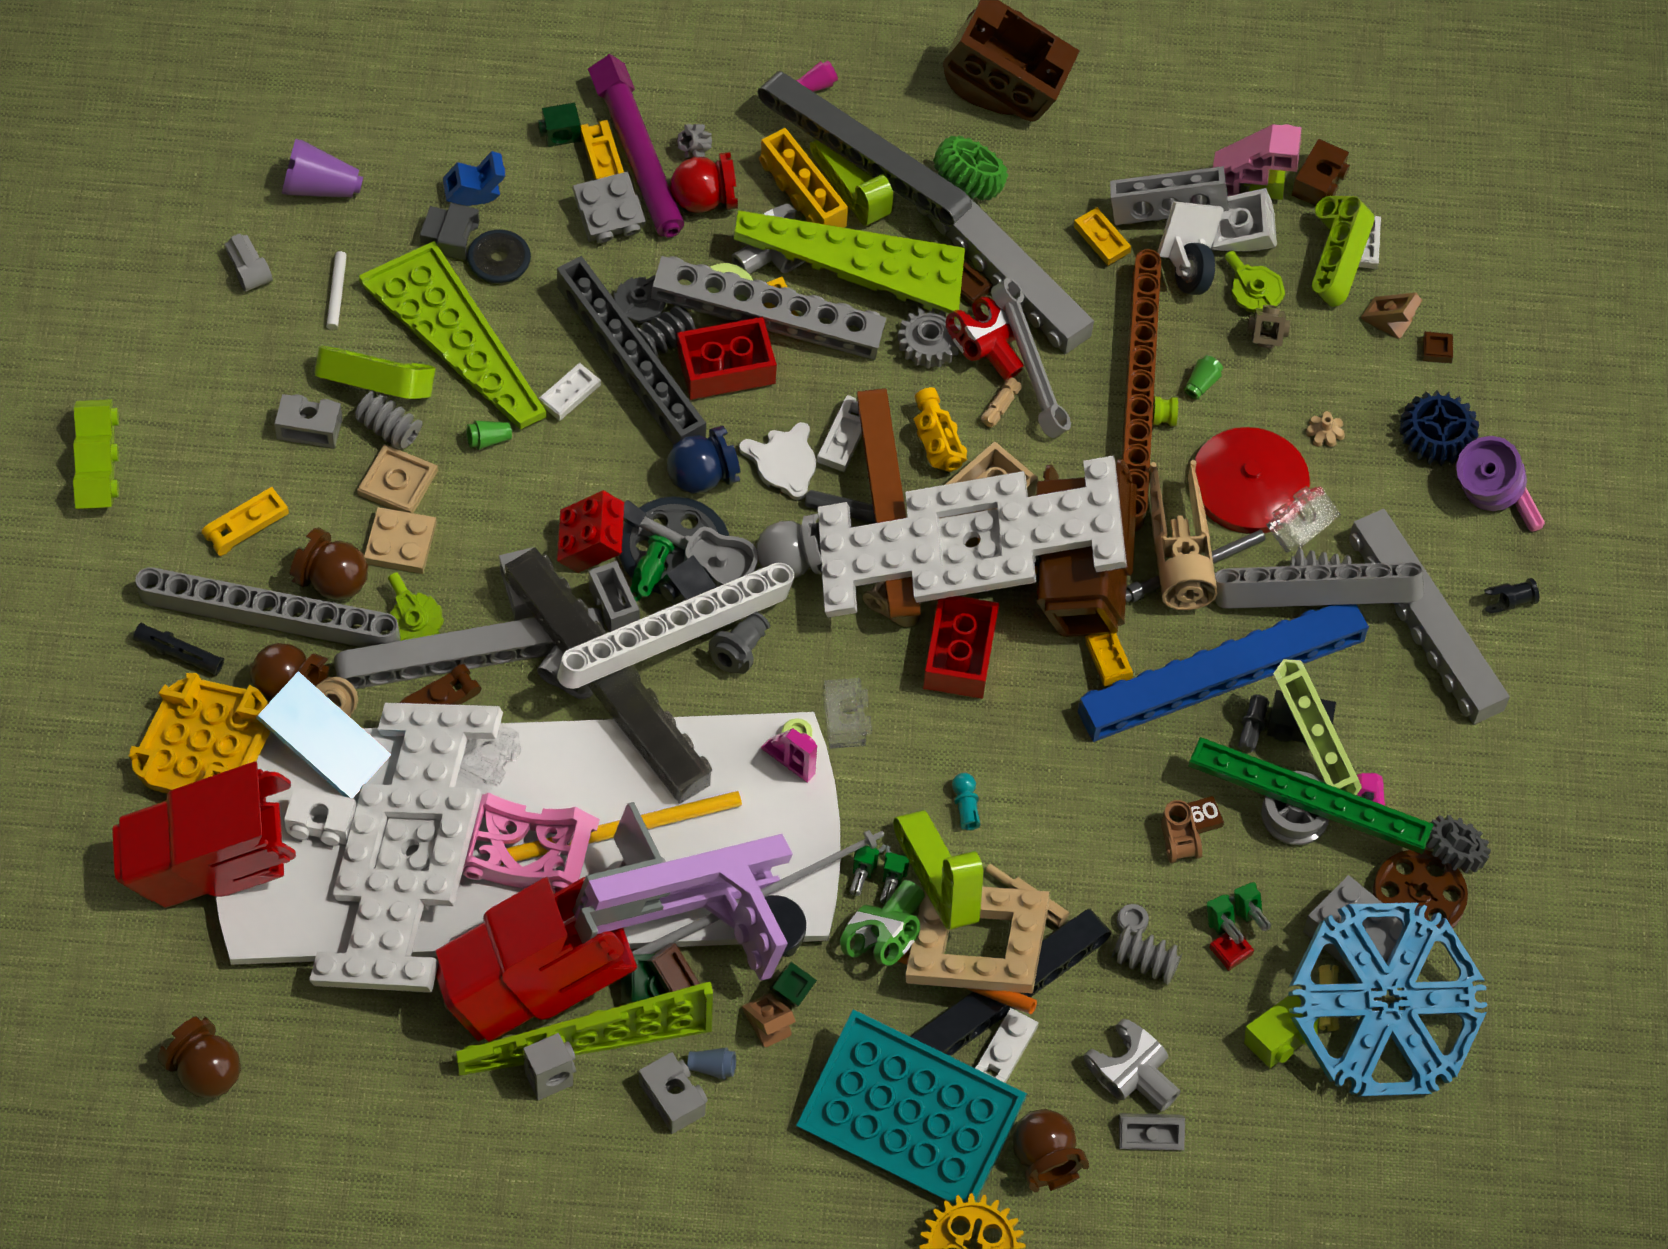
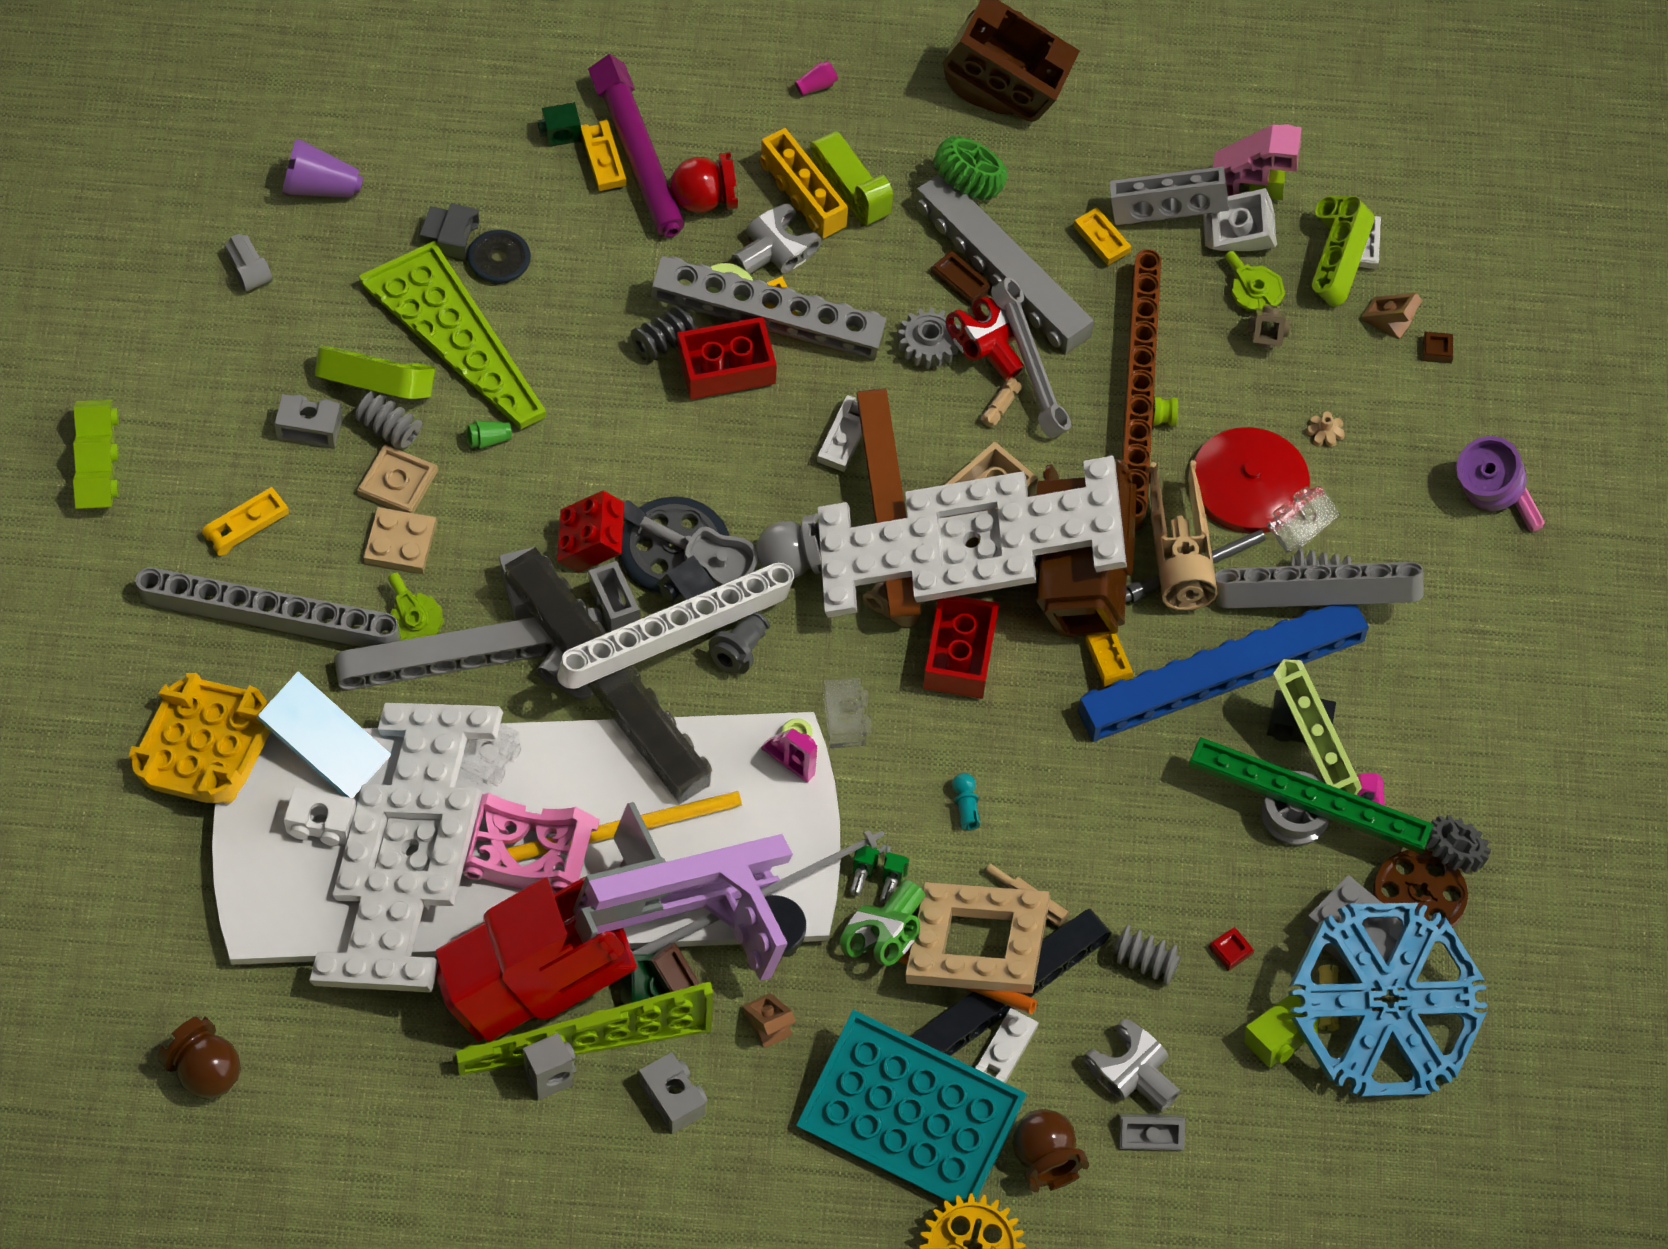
(147, 636): black pin -> none
(204, 838): red piece -> none
(279, 663): reddish brown tile -> none
(332, 568): reddish brown tile -> none
(336, 290): white bar -> none
(340, 693): tan plate -> none
(442, 690): reddish brown plate -> none
(472, 184): blue brick -> none
(569, 391): white plate -> none
(609, 207): light grey plate -> none
(629, 351): dark grey brick -> none
(636, 300): dark grey piece -> none
(651, 566): green piece -> none
(694, 140): light grey gear -> none
(701, 462): dark blue tile -> none
(713, 1062): sand blue cone -> none
(784, 460): white tile -> none
(793, 984): dark green brick -> none
(858, 509): dark grey axle -> none
(864, 148): dark grey beam -> none
(900, 265): lime wing -> none
(932, 430): yellow brick -> none
(949, 880): lime beam -> none
(1134, 916): light grey tile -> none
(1180, 837): medium nougat piece -> none
(1189, 243): white plate -> none
(1204, 375): bright green cone -> none
(1206, 814): reddish brown tile -> none
(1247, 904): green piece -> none
(1253, 723): dark grey axle -> none
(1321, 172): reddish brown brick -> none
(1434, 624): light grey brick -> none
(1446, 422): dark blue gear -> none
(1513, 595): black piece -> none

